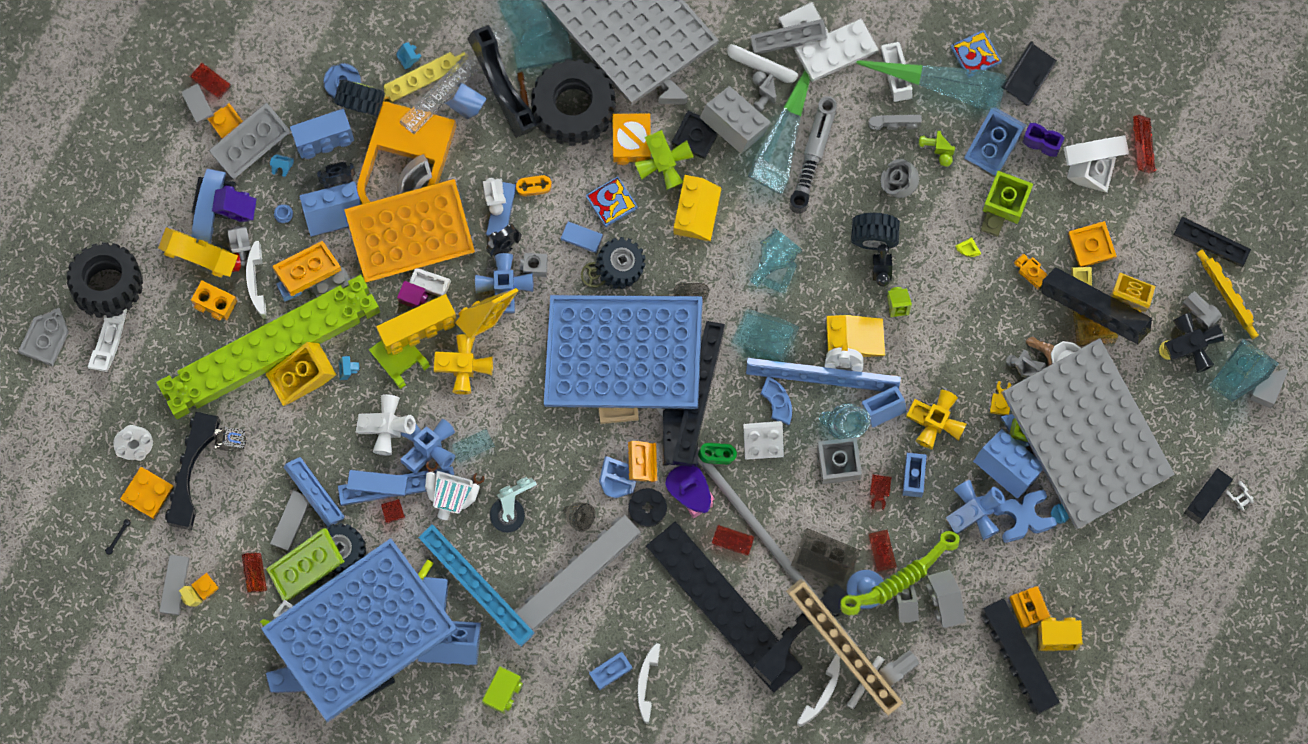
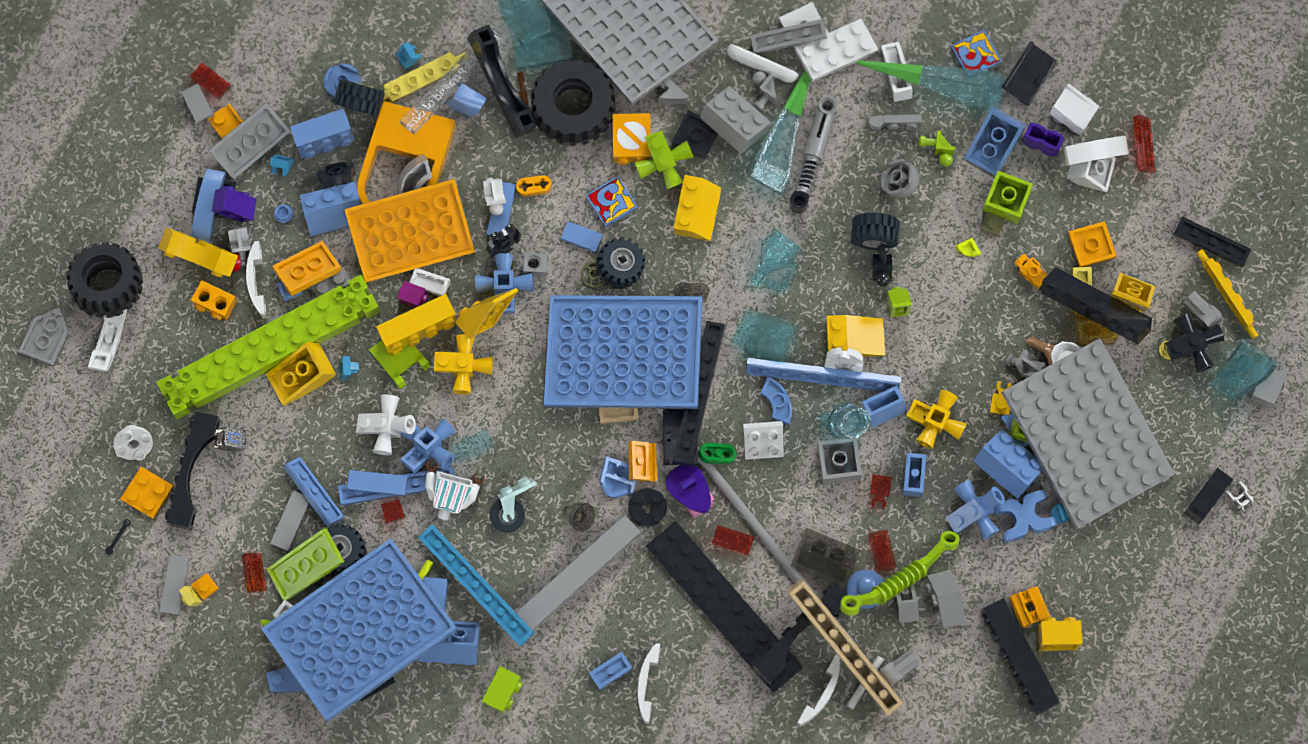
(1073, 110): none -> white slope

